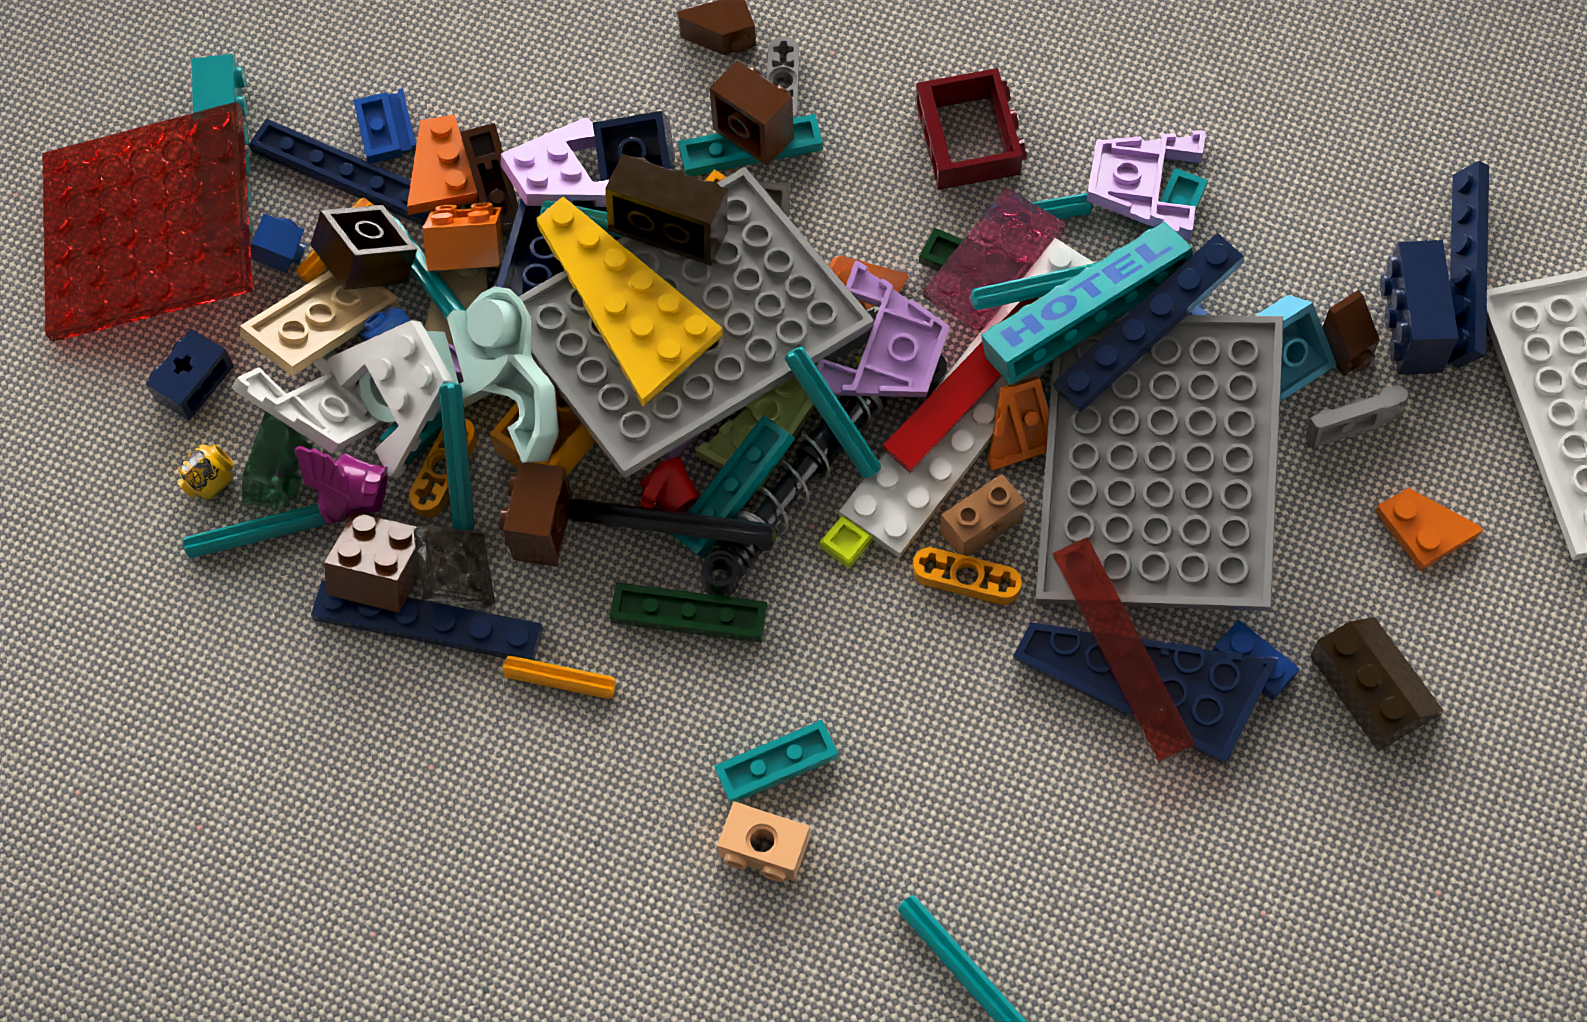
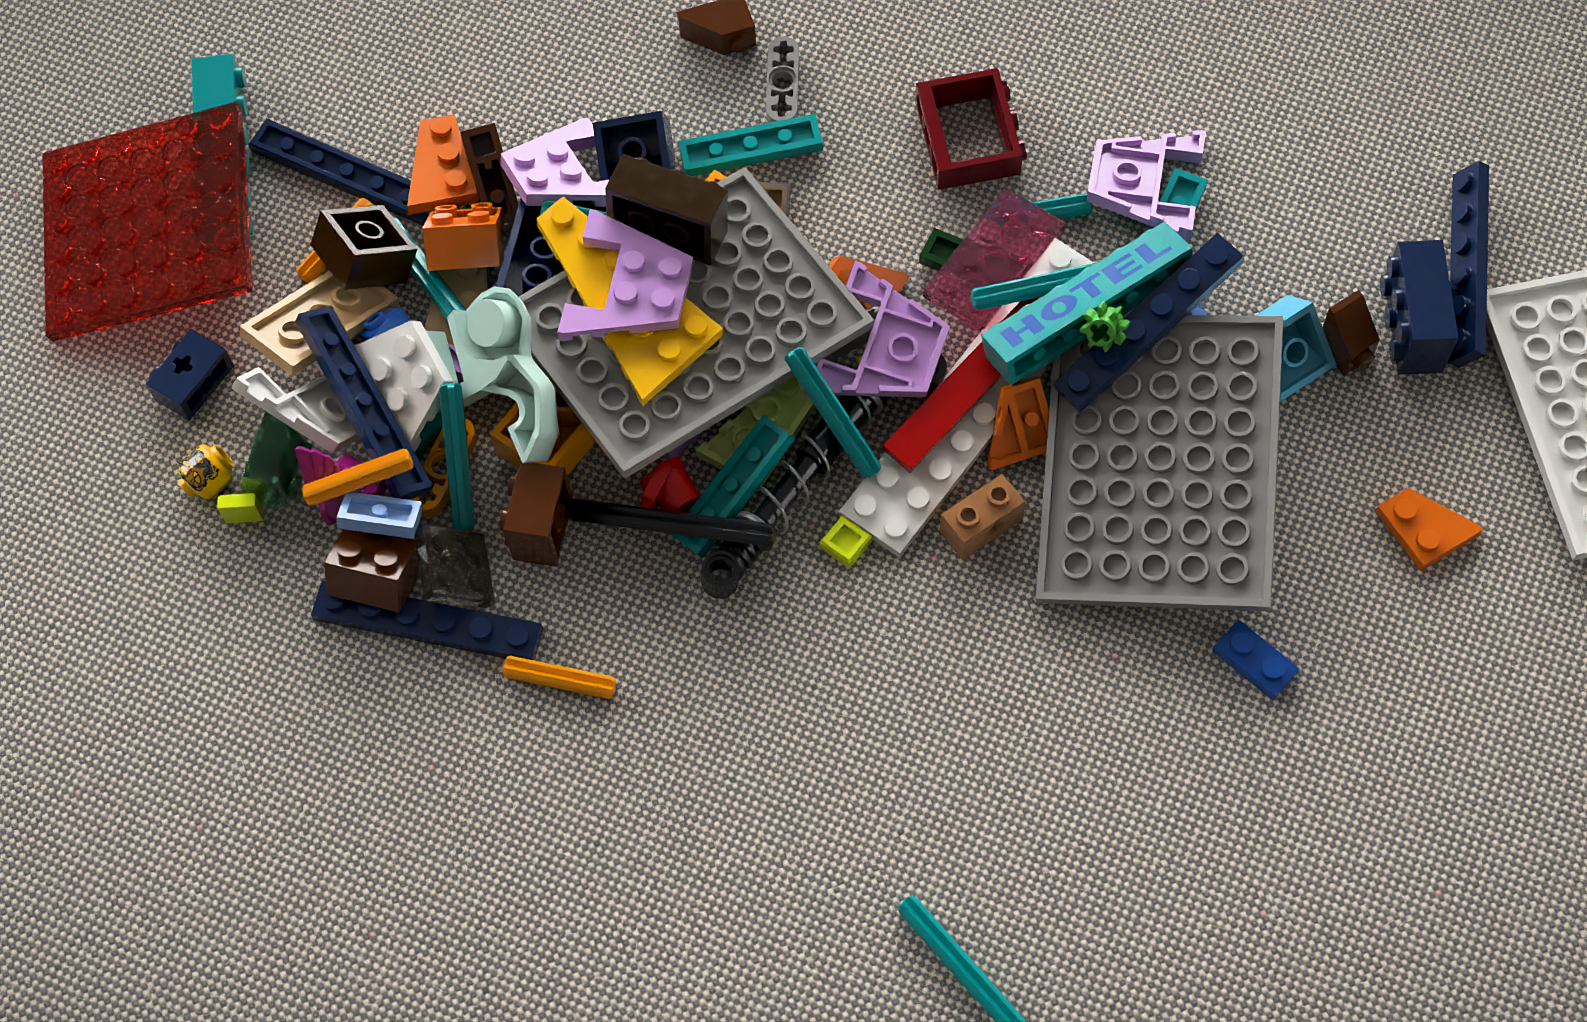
(240, 508): none -> neon yellow tile
(252, 531): teal axle -> none
(277, 243): blue brick -> none
(357, 477): none -> light orange axle
(360, 397): none -> dark blue plate
(379, 515): none -> light blue plate
(385, 126): blue plate -> none
(645, 285): none -> lavender wing
(688, 612): dark green plate -> none
(750, 824): light nougat brick -> none
(752, 112): reddish brown brick -> none
(776, 761): teal plate -> none
(996, 572): light orange beam -> none
(1097, 334): none -> bright green gear
(1123, 650): clear red tile -> none
(1207, 686): dark blue wing -> none
(1357, 416): light grey hinge -> none
(1374, 681): dark brown slope -> none

